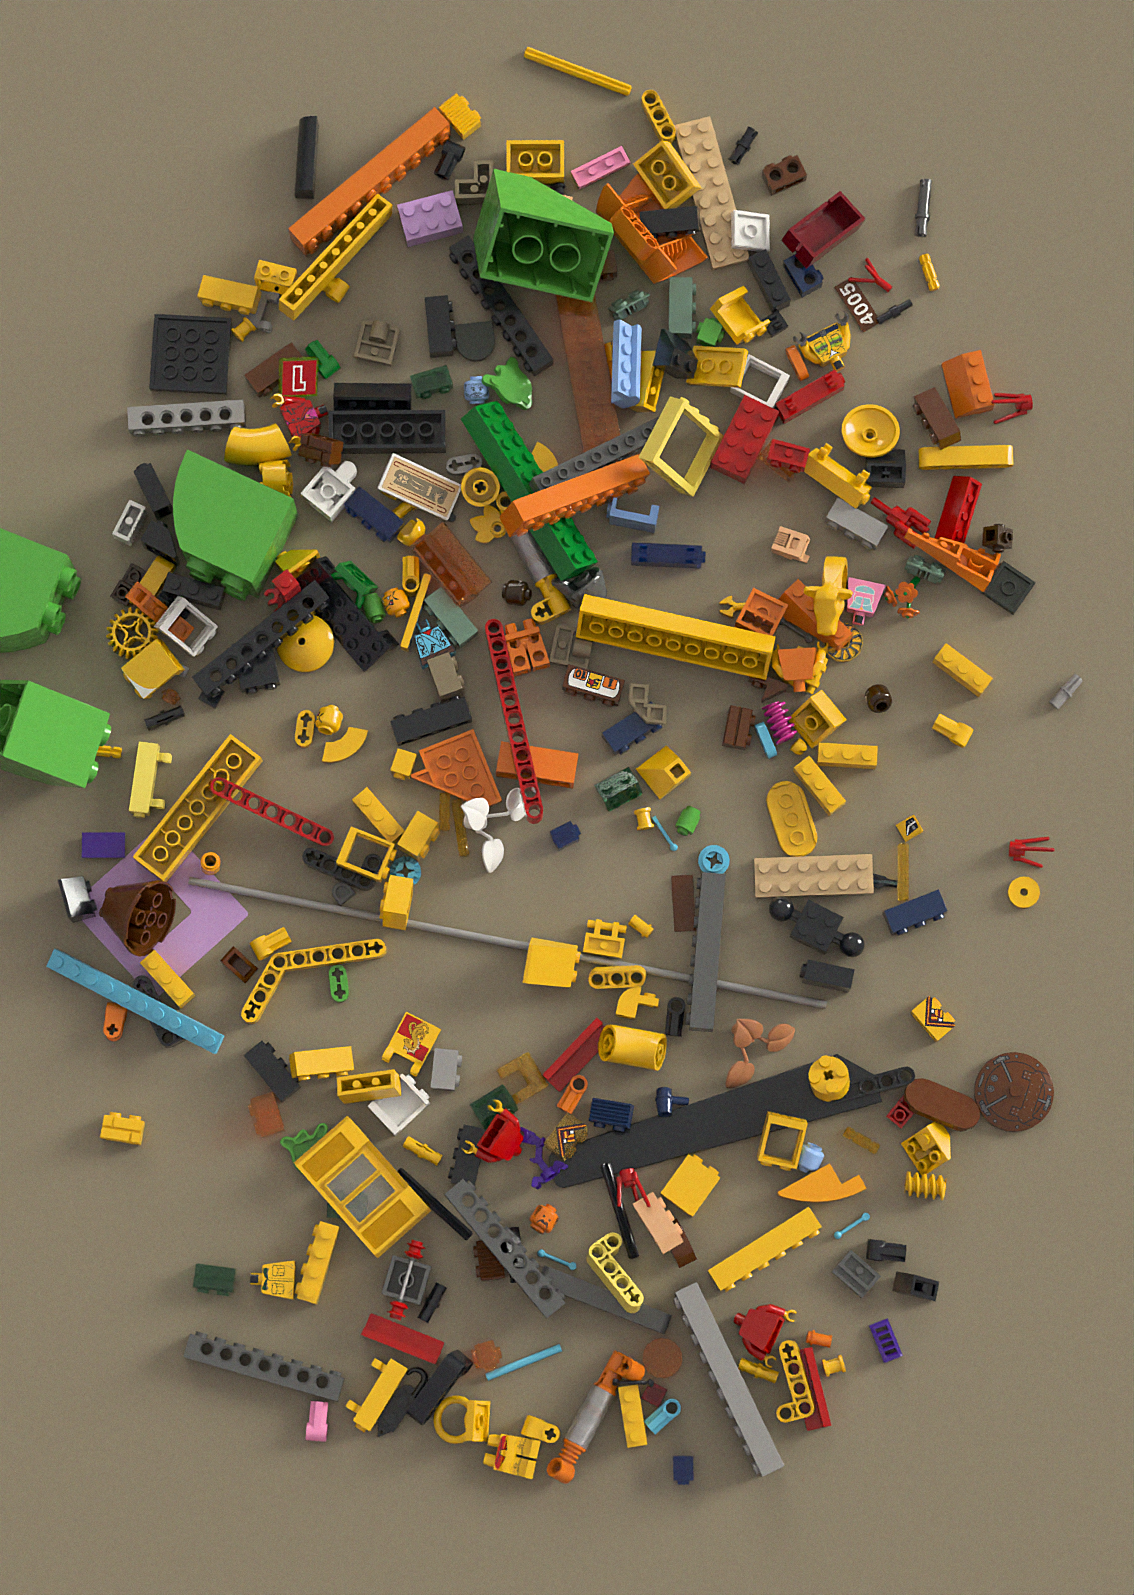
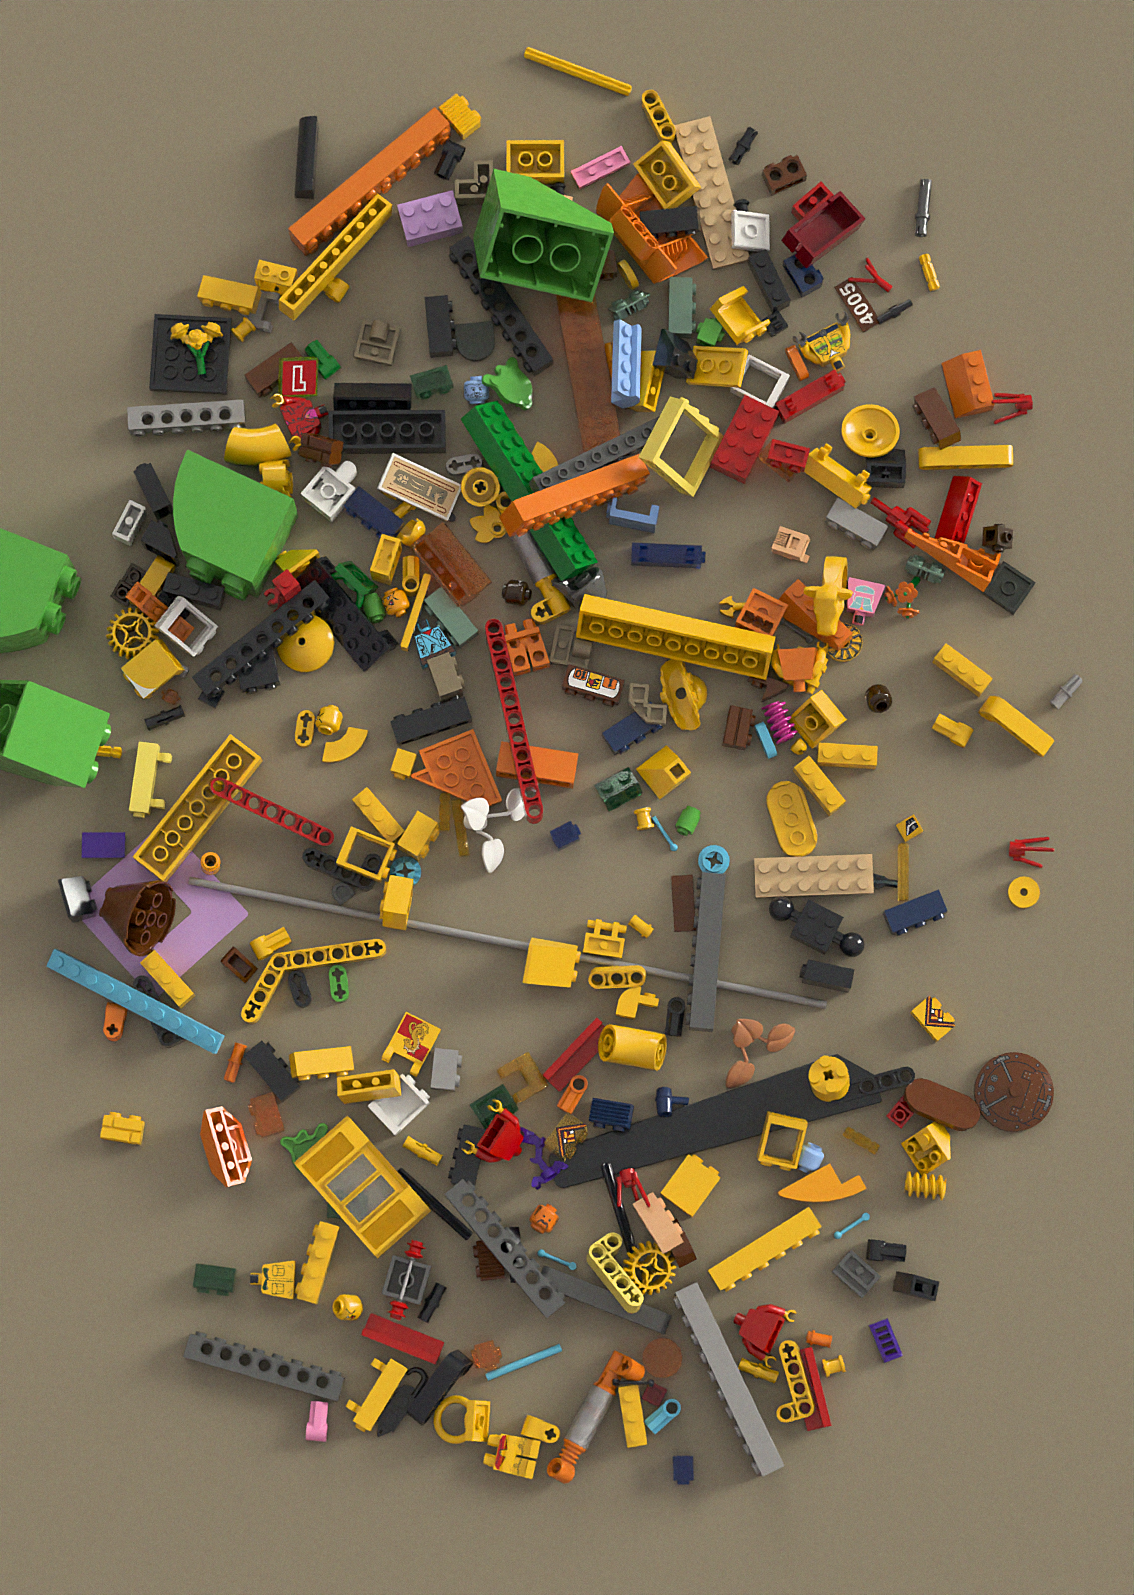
(196, 339): none -> yellow plant
(225, 1146): none -> orange wedge
(234, 1062): none -> orange axle
(295, 990): none -> black beam
(347, 1307): none -> yellow head
(386, 555): none -> yellow window
(627, 274): none -> yellow piece
(651, 1259): none -> yellow gear
(683, 711): none -> yellow piece
(741, 205): none -> black piece
(811, 201): none -> red brick
(999, 711): none -> yellow beam

